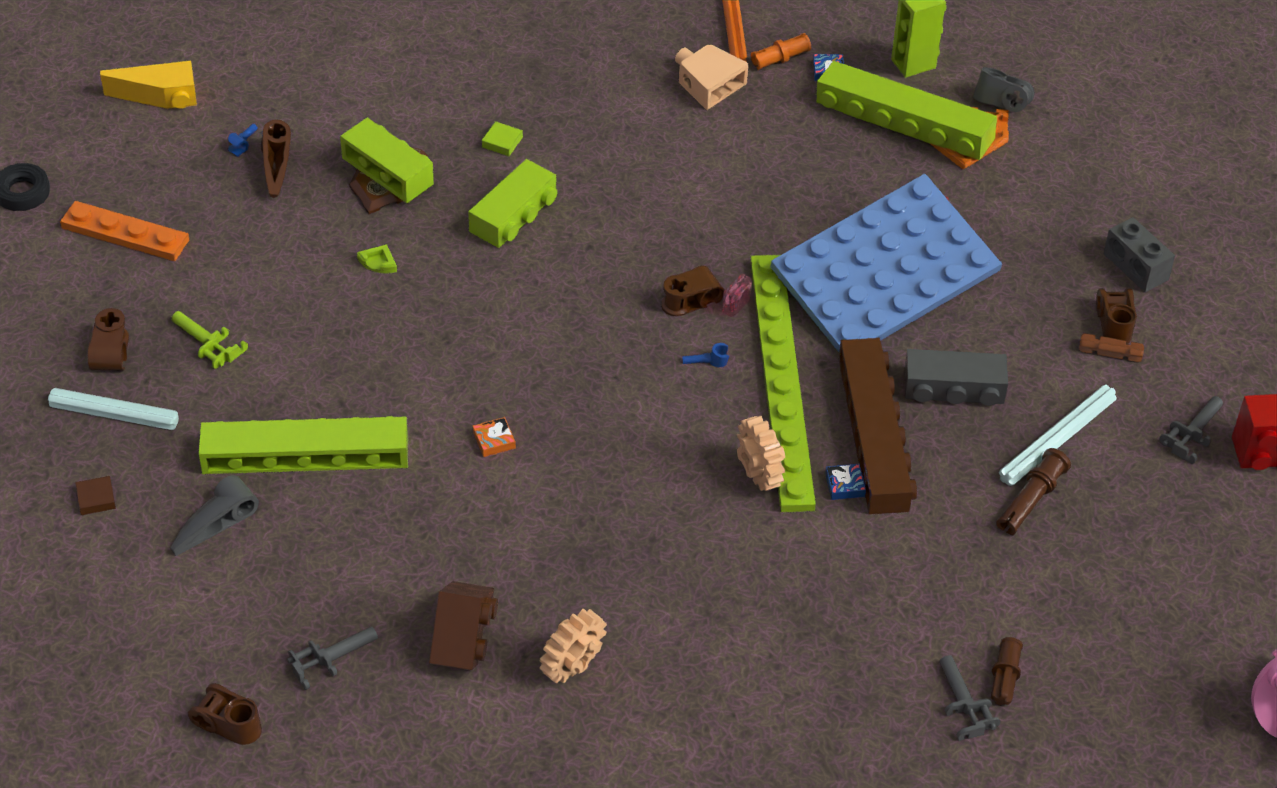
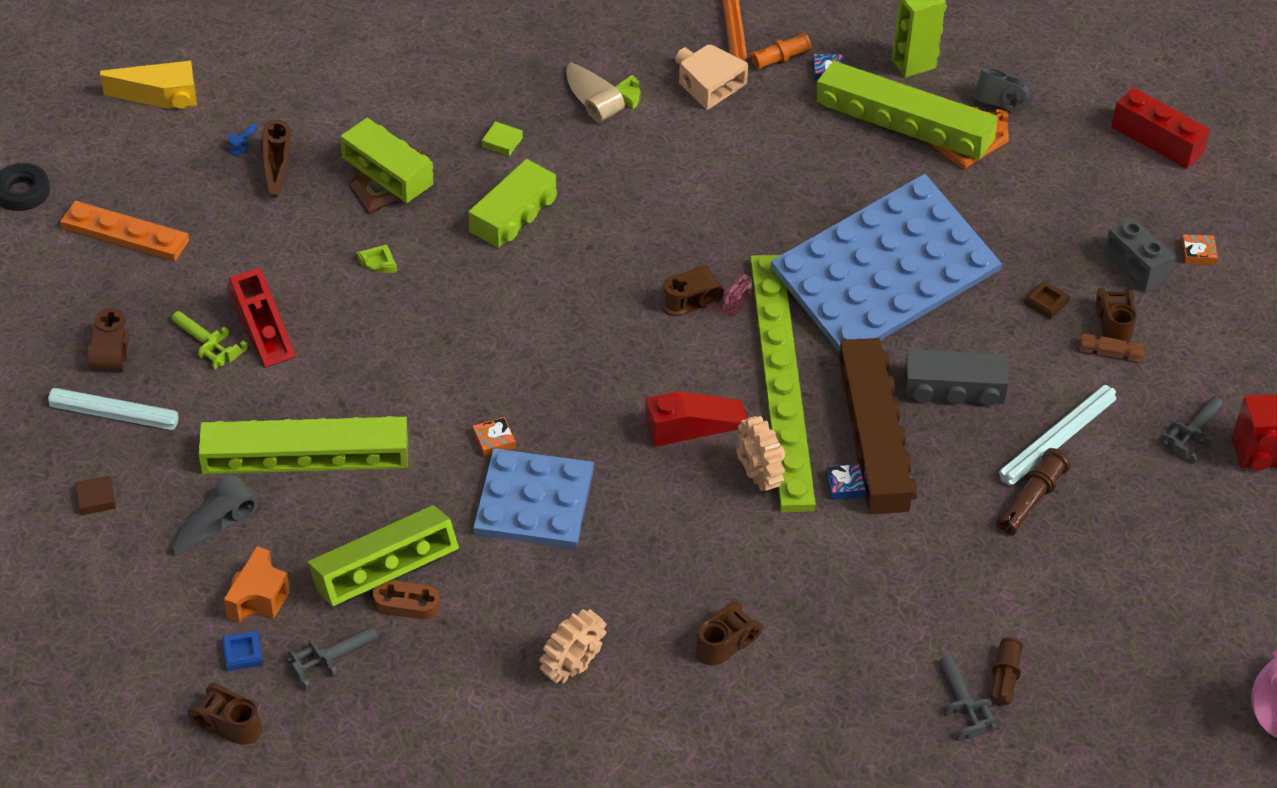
(242, 651): none -> blue tile
(256, 588): none -> orange brick
(260, 317): none -> red slope
(383, 555): none -> lime brick
(406, 599): none -> dark orange beam
(459, 624): reddish brown brick -> none
(534, 498): none -> medium blue plate
(597, 94): none -> tan piece
(630, 91): none -> lime tile
(690, 416): none -> red slope
(716, 358): blue hand -> none
(725, 634): none -> reddish brown piece
(1047, 299): none -> reddish brown tile
(1160, 127): none -> red brick
(1199, 249): none -> orange tile

